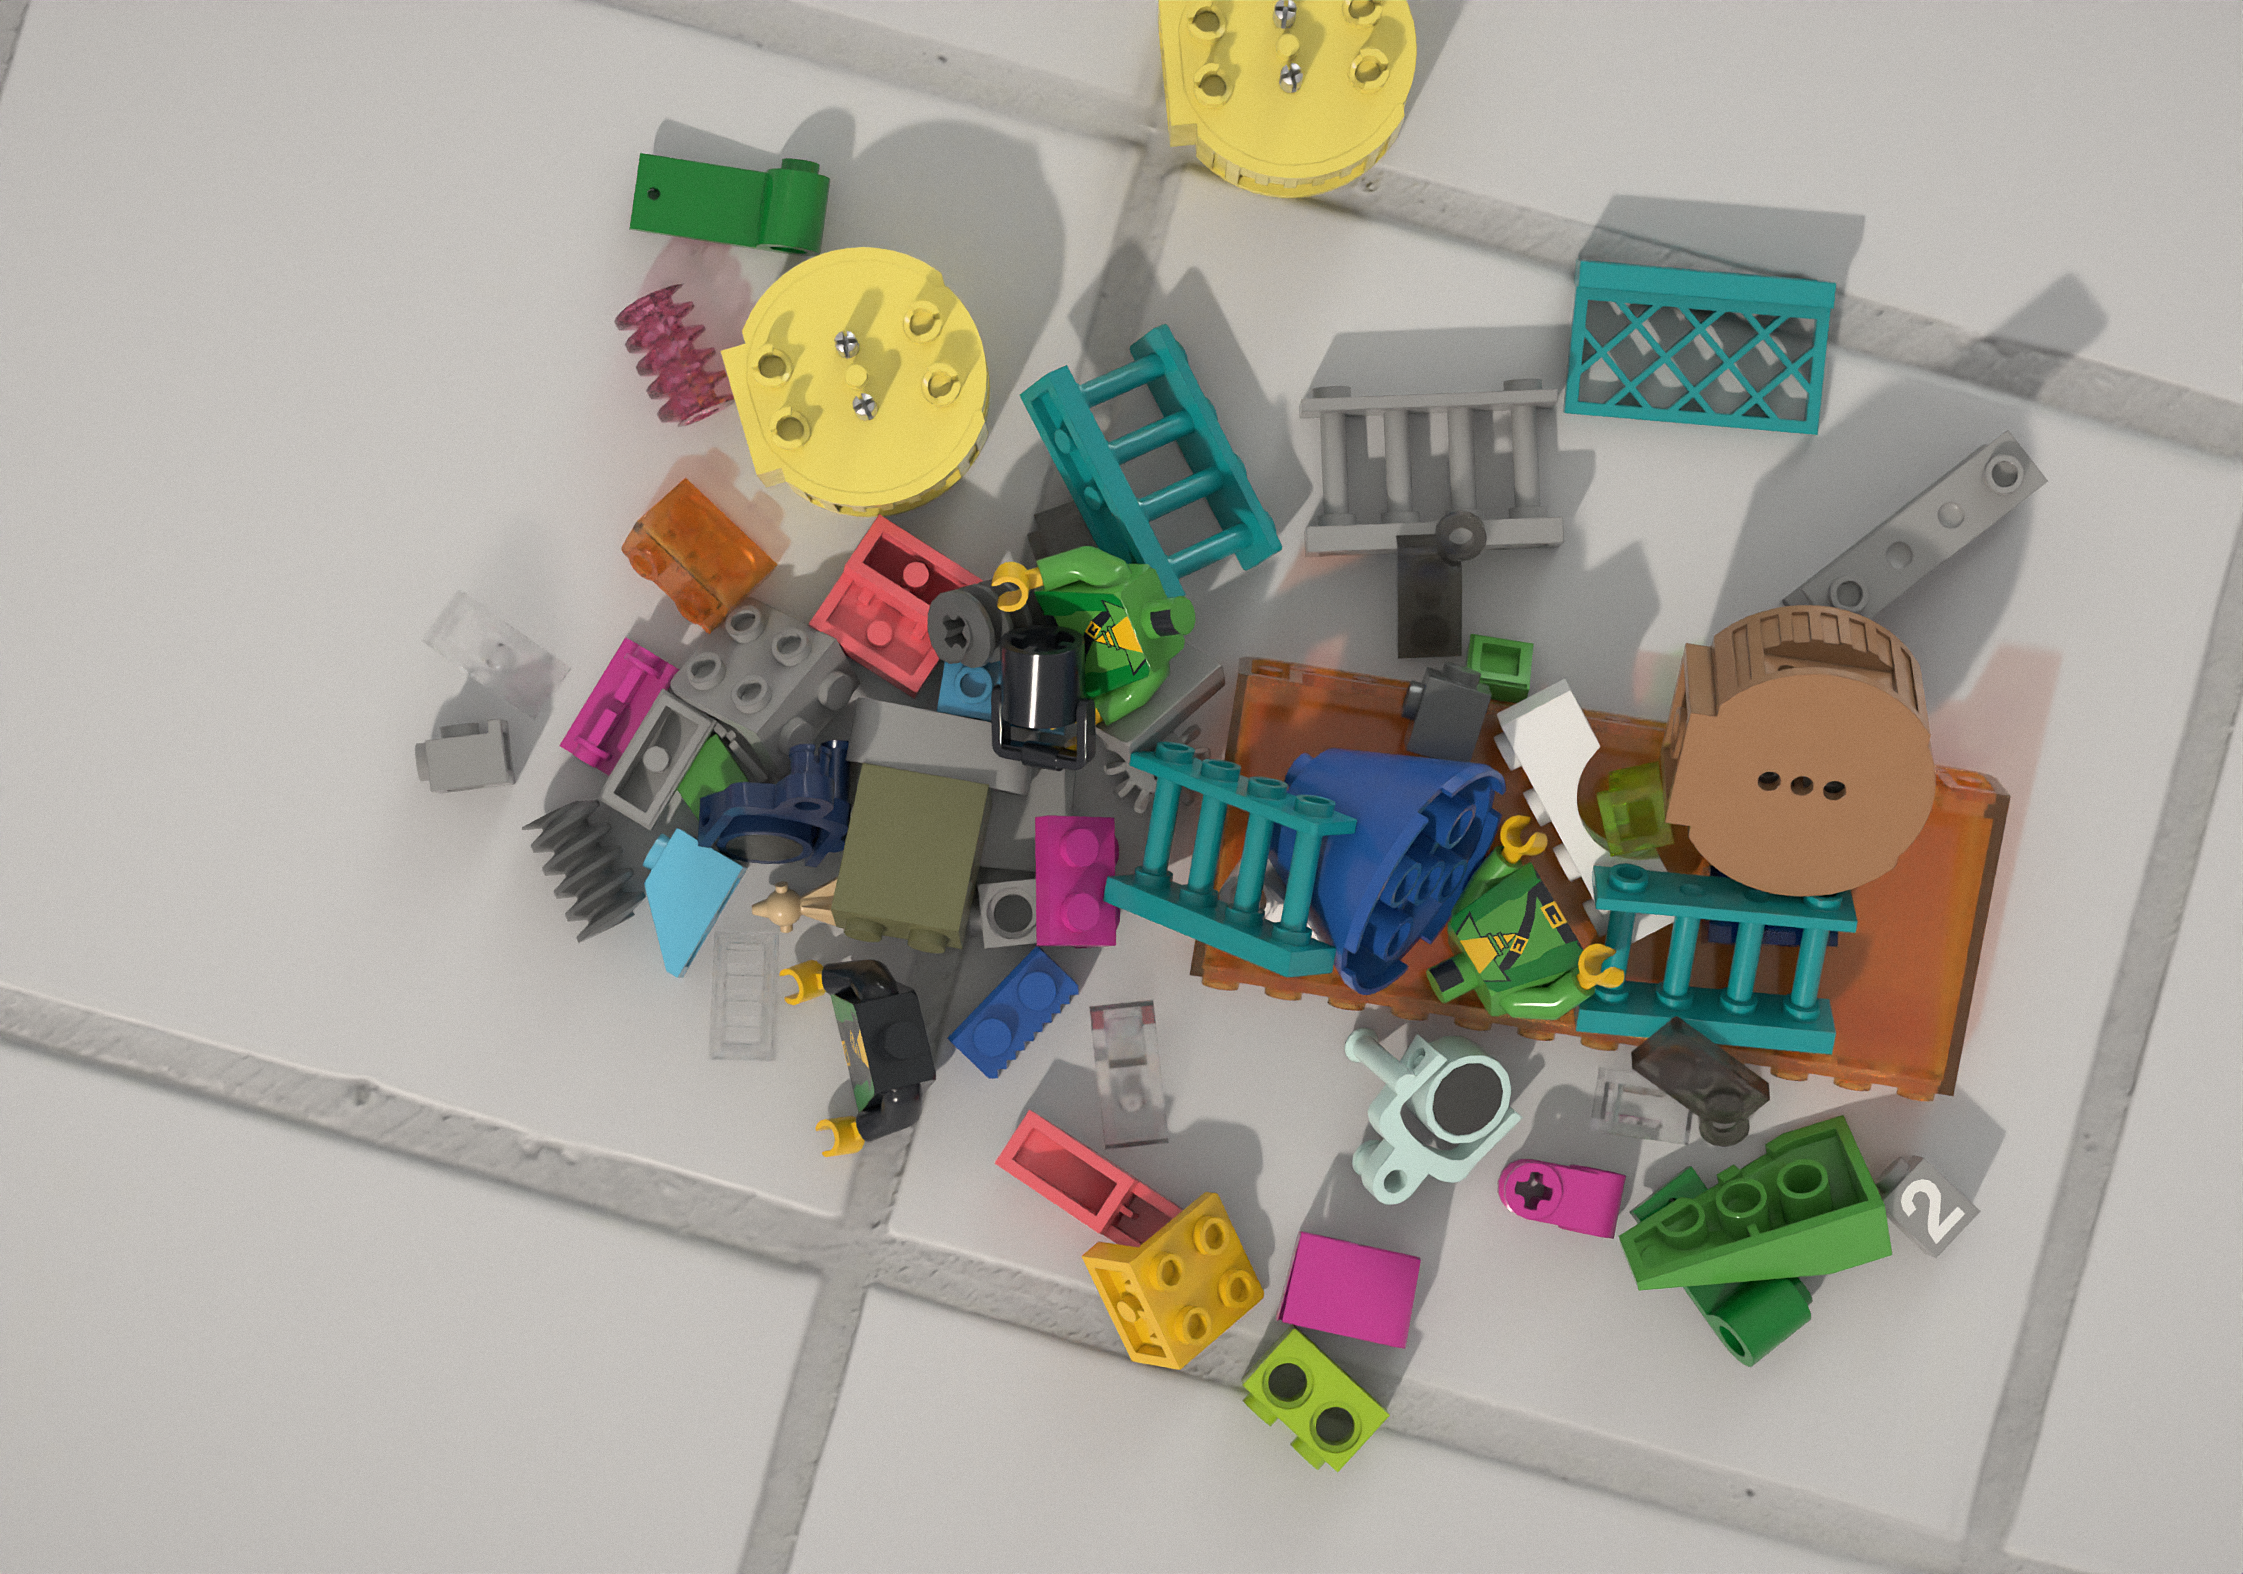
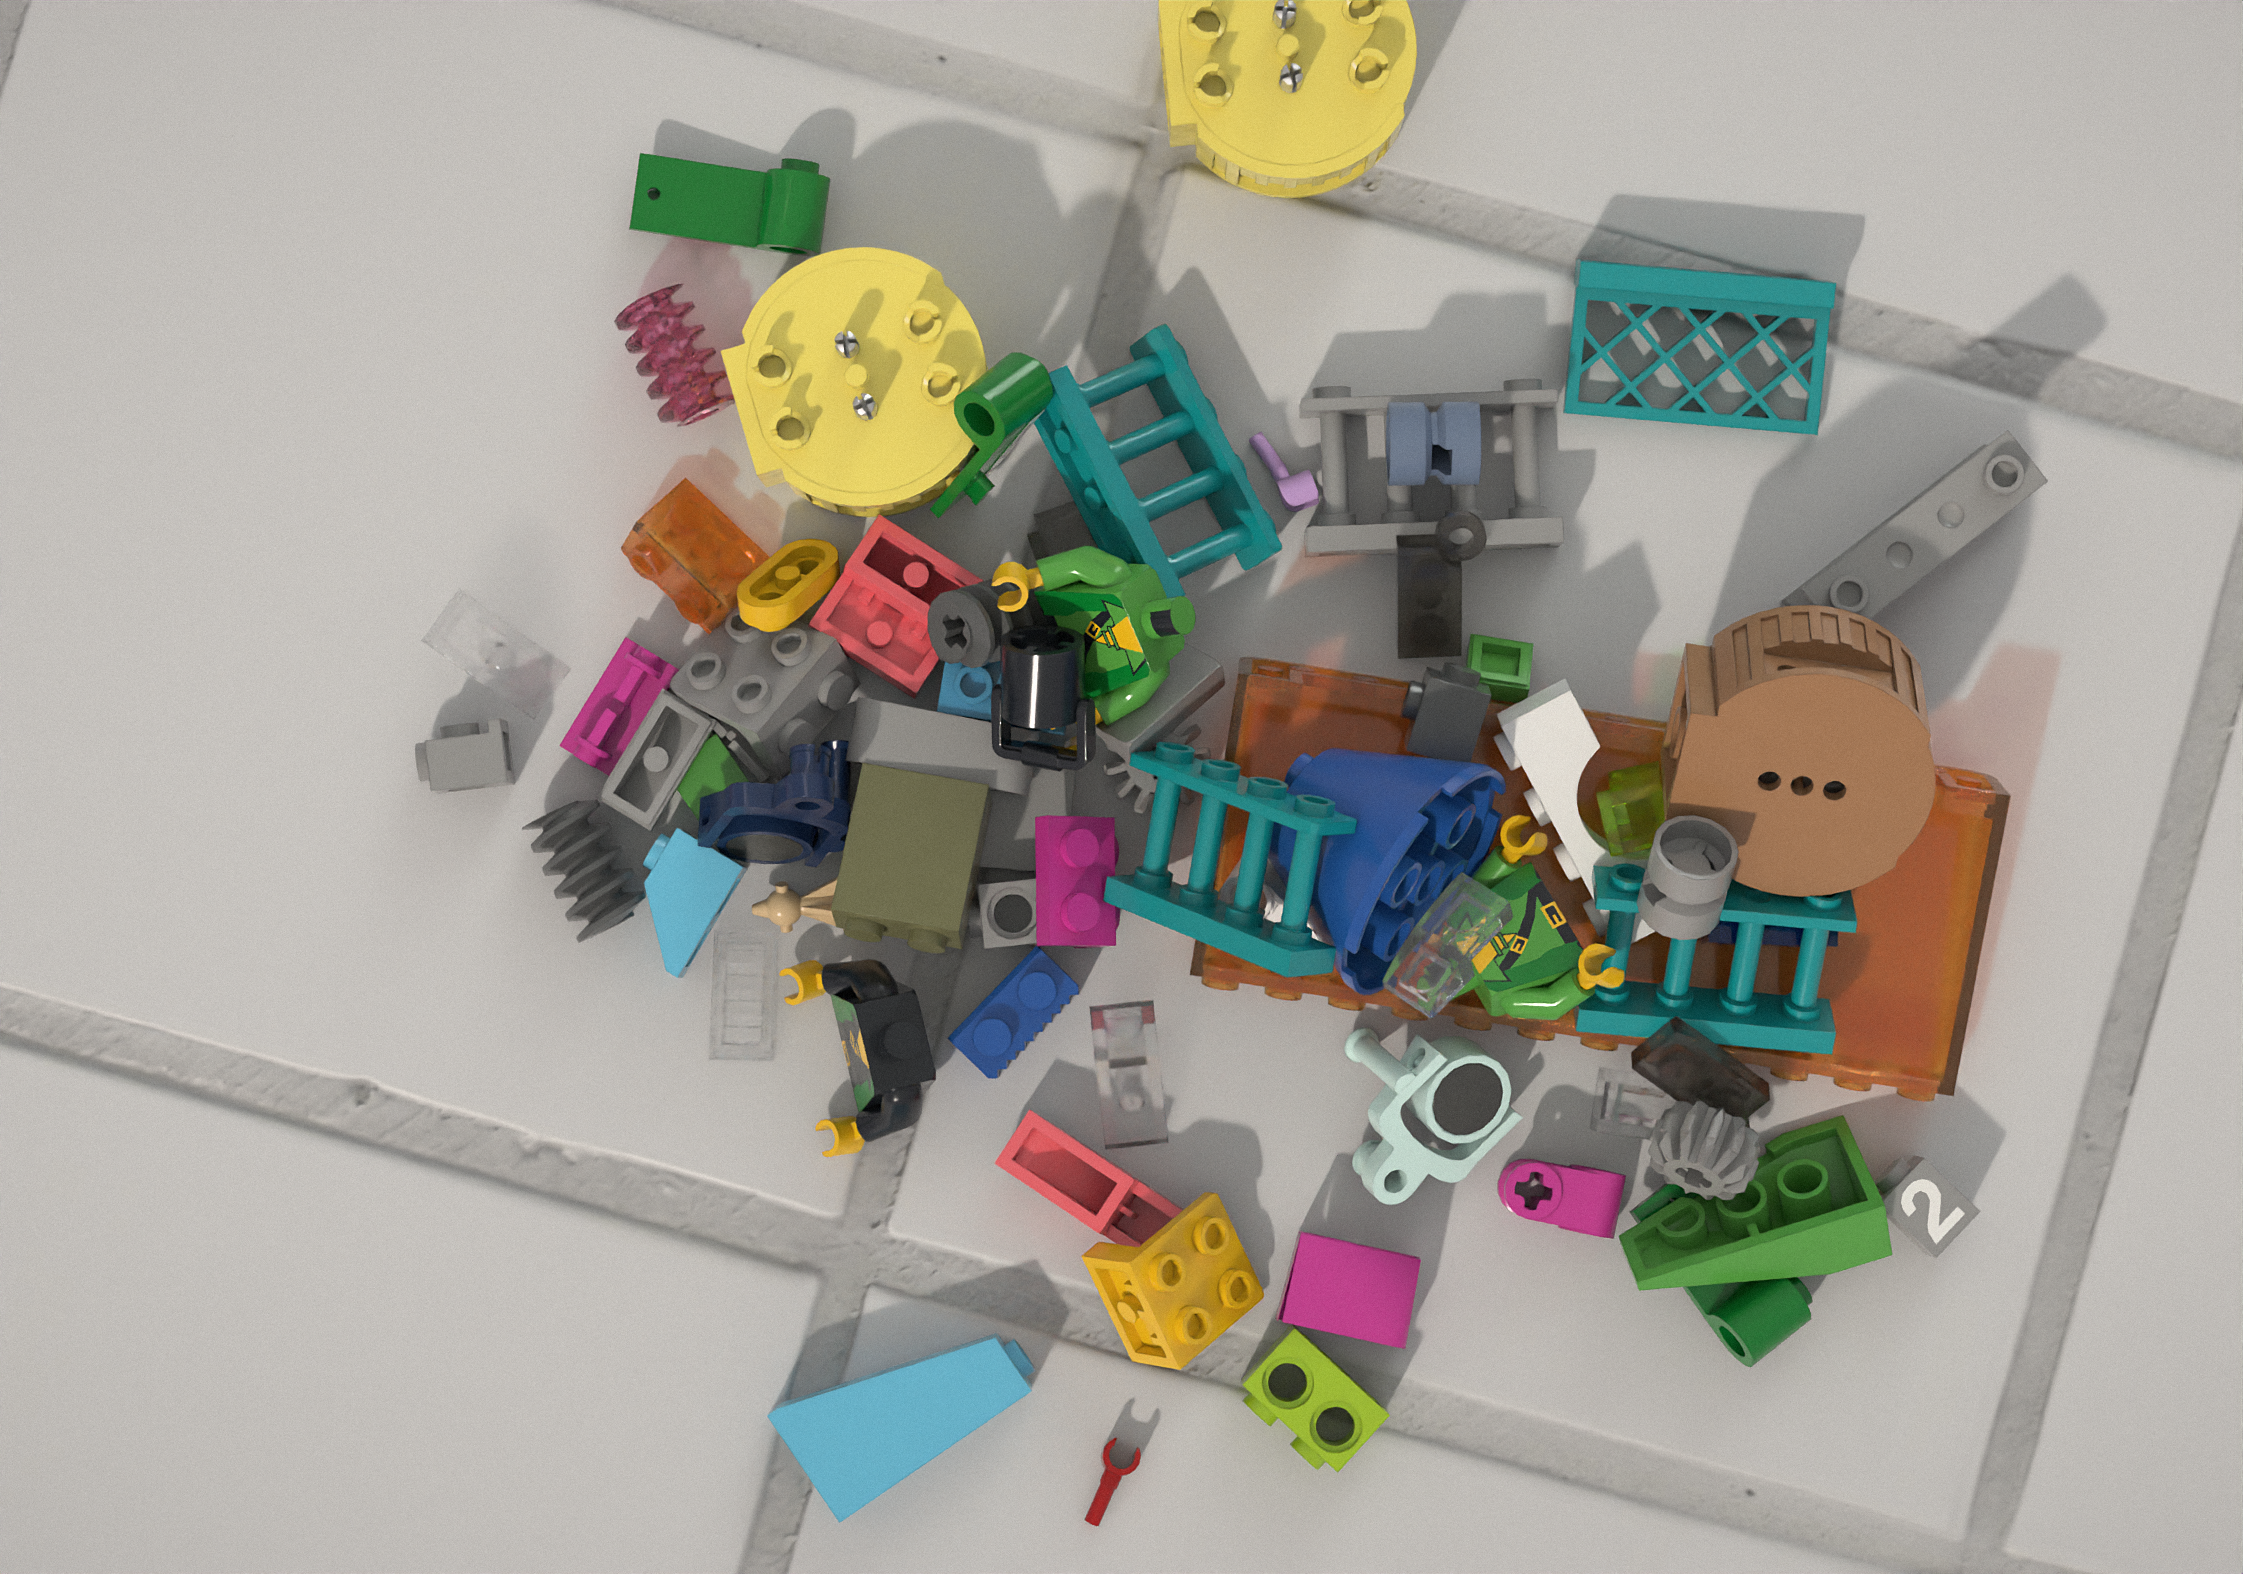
(788, 584): none -> yellow plate
(892, 1422): none -> medium azure slope
(995, 417): none -> green door
(1108, 1483): none -> red hand
(1295, 491): none -> lavender hand
(1433, 443): none -> sand blue wheel
(1440, 948): none -> clear slope
(1687, 877): none -> light grey wheel
(1704, 1150): none -> light grey gear

